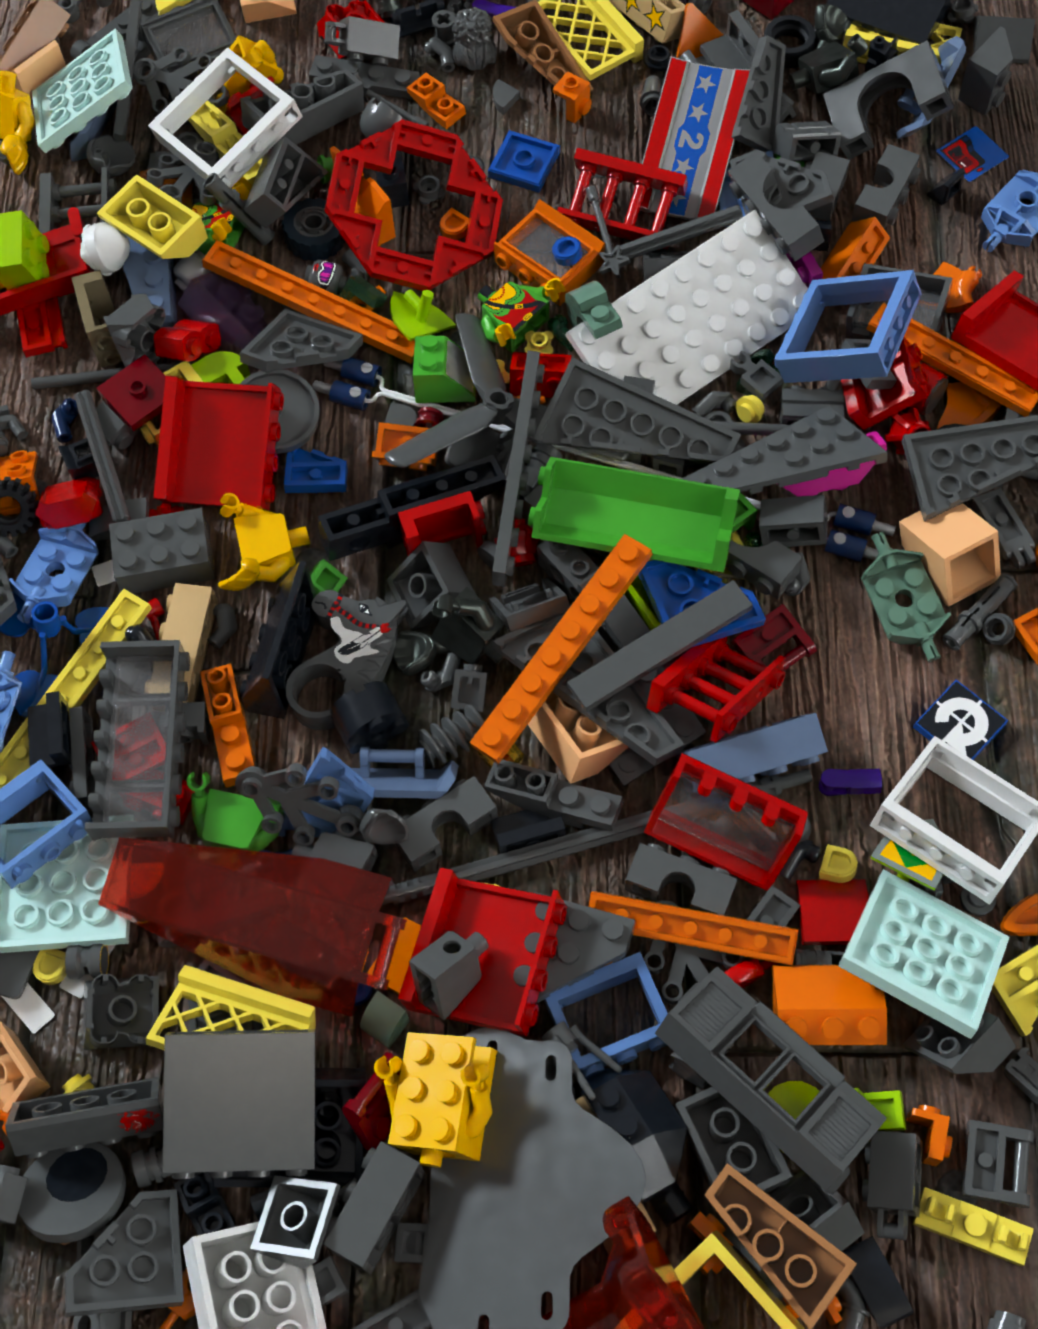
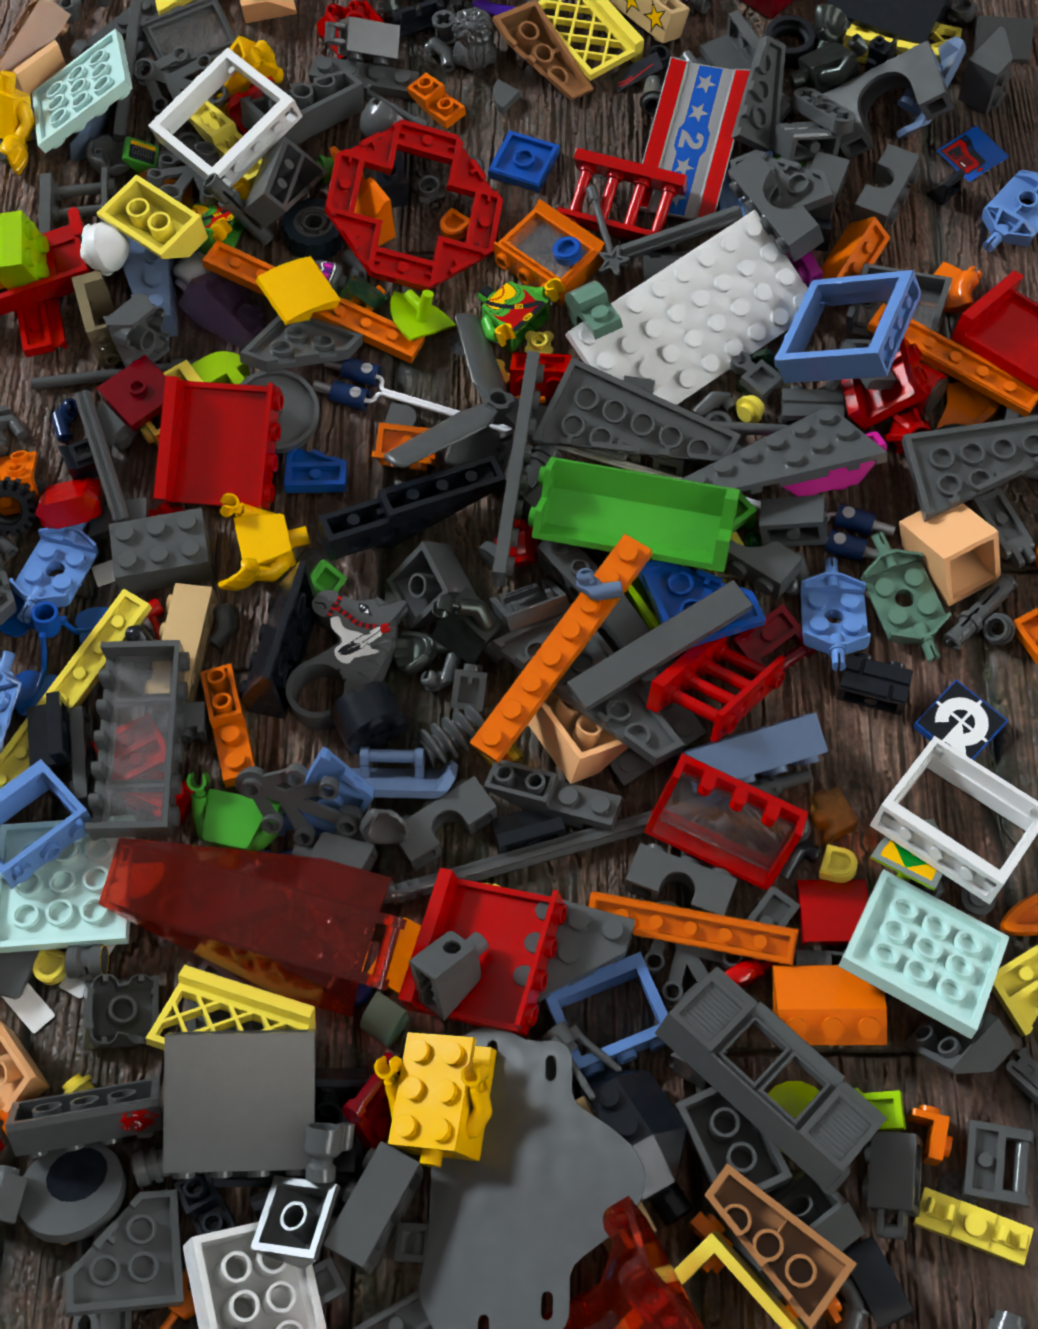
(139, 154): none -> slope
(187, 340): red brick -> none
(297, 290): none -> yellow slope
(324, 1144): none -> dark grey piece
(429, 417): dark red bush -> none
(441, 371): bright green slope -> none
(443, 521): red panel -> none
(558, 327): clear green arm -> none
(577, 95): orange bracket -> none
(595, 589): none -> sand blue arm
(636, 71): none -> black sticker
(695, 31): orange piece -> none
(824, 111): none -> dark grey beam
(832, 815): none -> clear orange brick
(836, 597): none -> medium blue plate
(850, 781): dark purple bar -> none
(875, 683): none -> black brick

